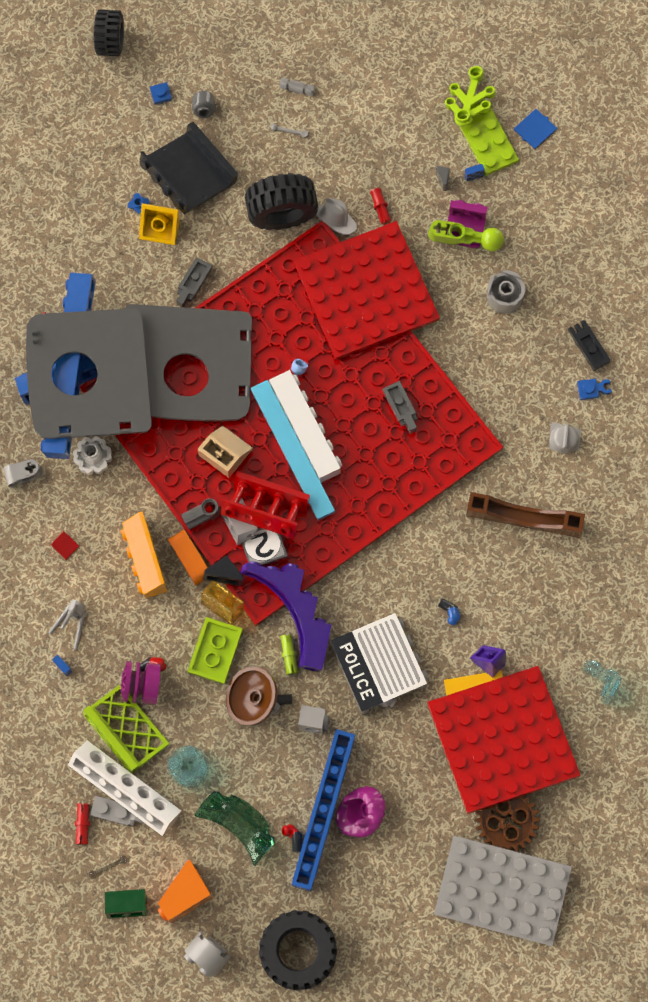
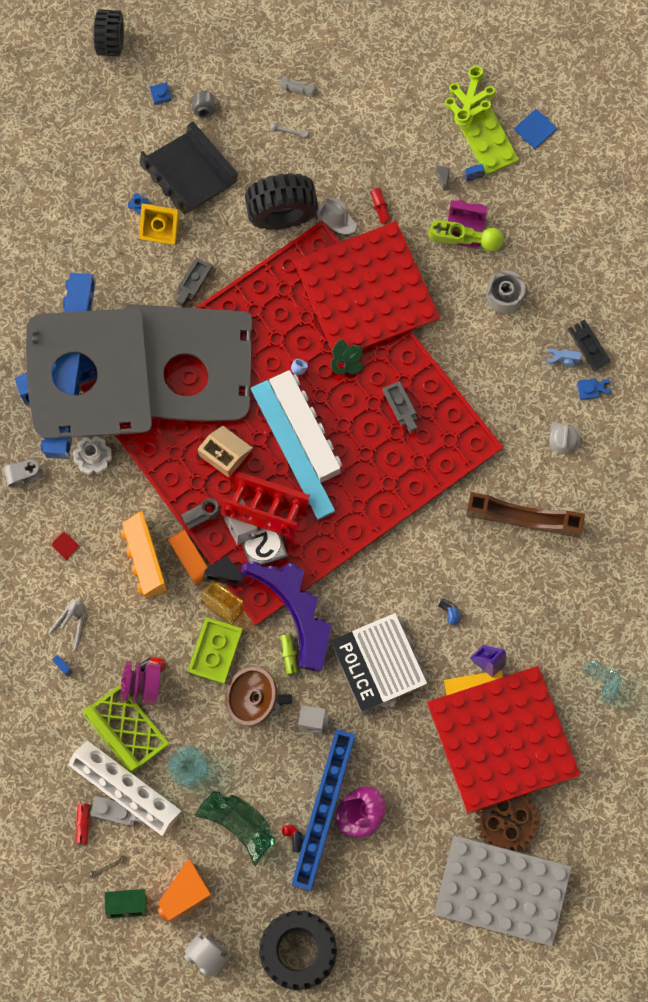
(348, 356): none -> dark green plate
(569, 358): none -> medium blue plate

